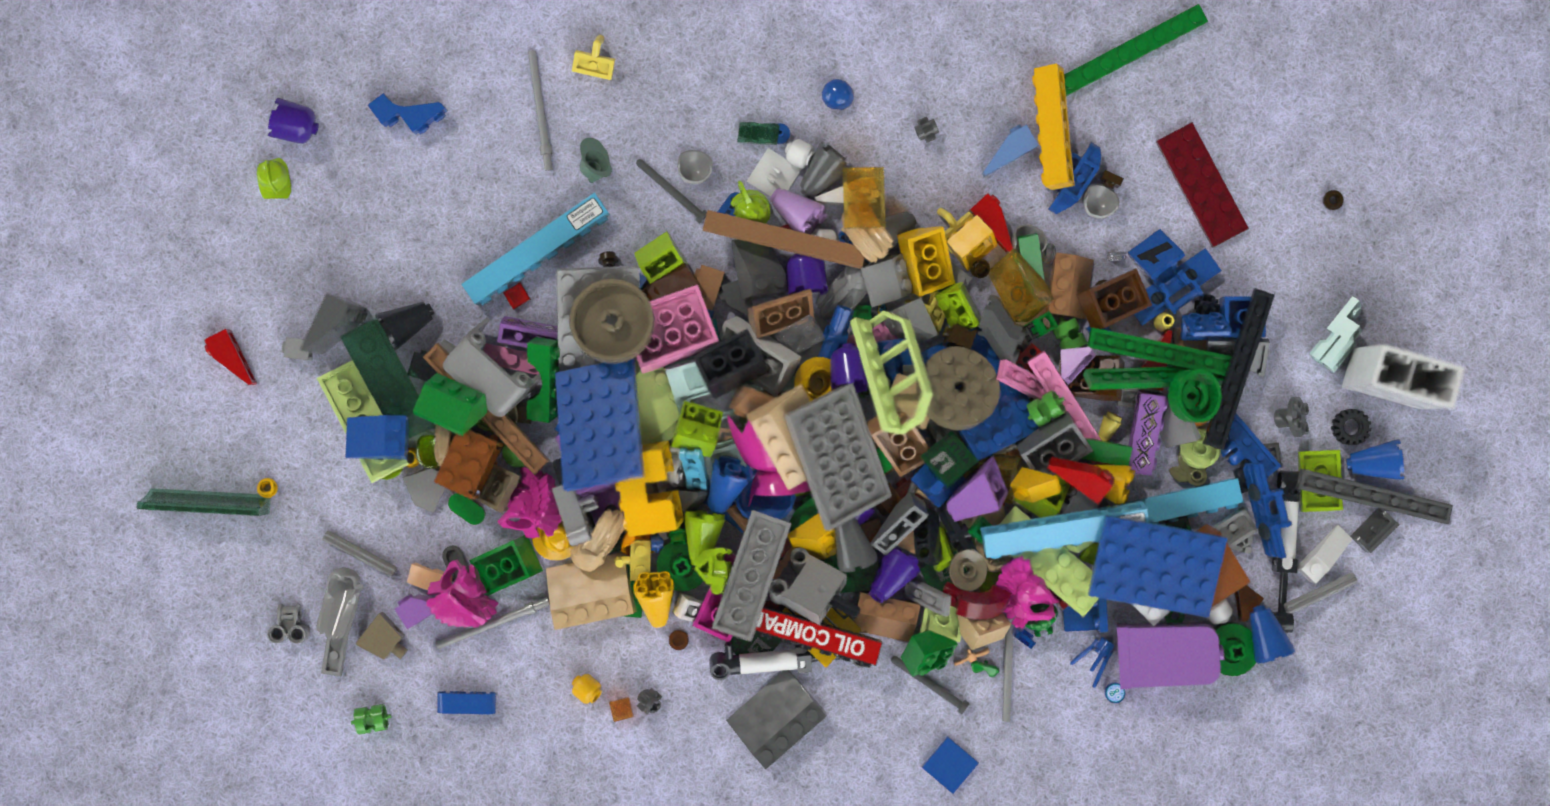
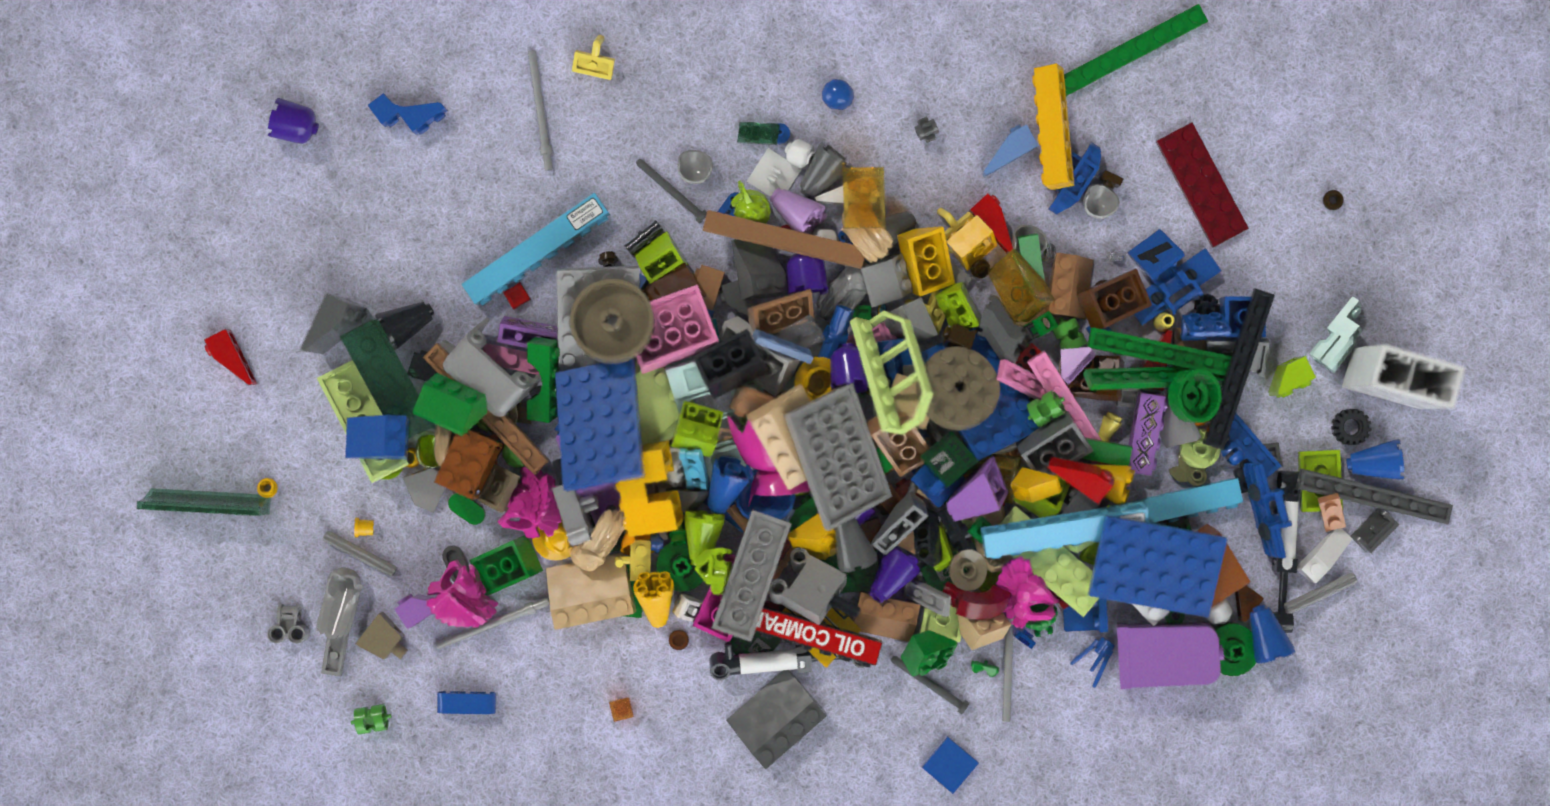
(274, 179): lime piece -> none
(291, 349): light grey brick -> none
(363, 527): none -> yellow piece
(423, 576): light nougat slope -> none
(586, 688): yellow head -> none
(594, 160): sand green piece -> none
(649, 701): dark grey gear -> none
(654, 228): none -> black pin
(782, 346): none -> medium blue tile
(971, 656): light nougat piece -> none
(1114, 693): tile -> none
(1238, 530): light grey slope -> none
(1291, 375): none -> lime slope
(1293, 417): dark grey plate -> none
(1331, 512): none -> nougat plate

